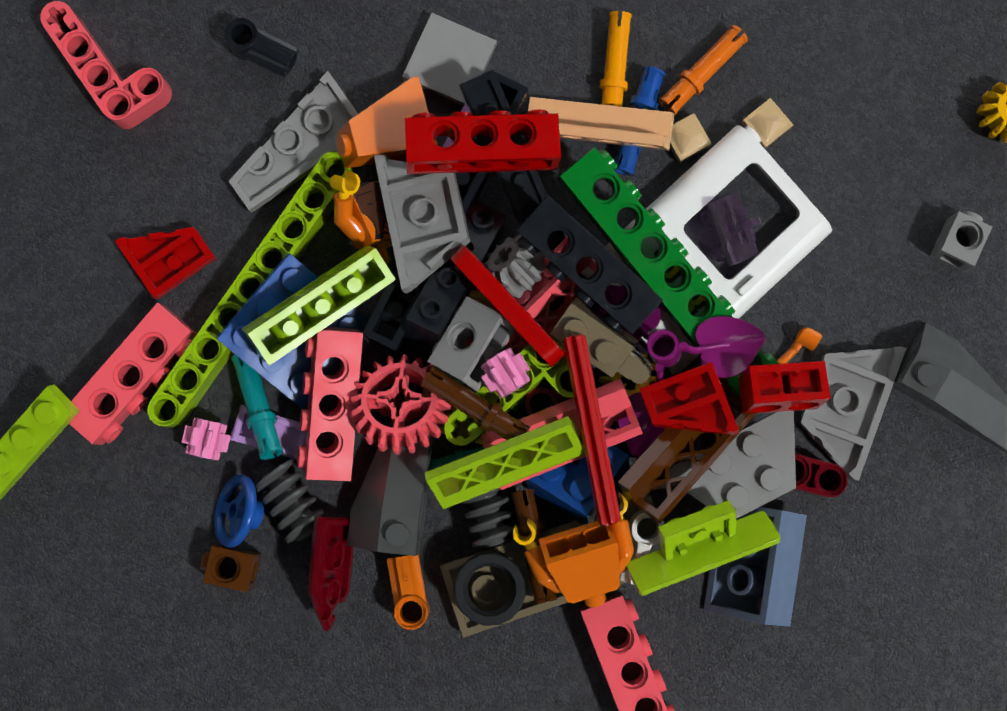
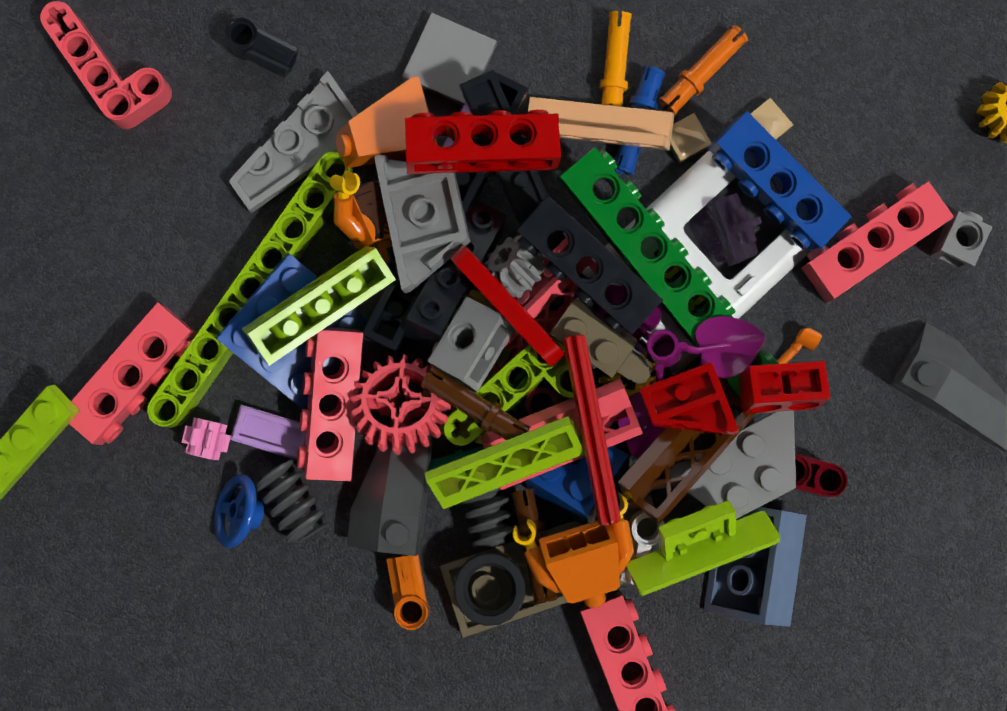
(166, 258): red wing -> none
(246, 573): reddish brown brick -> none
(261, 418): teal pin -> none
(329, 567): dark red tile -> none
(505, 373): bright pink gear -> none
(824, 212): none -> blue brick
(858, 394): light grey wing -> none
(926, 215): none -> coral brick

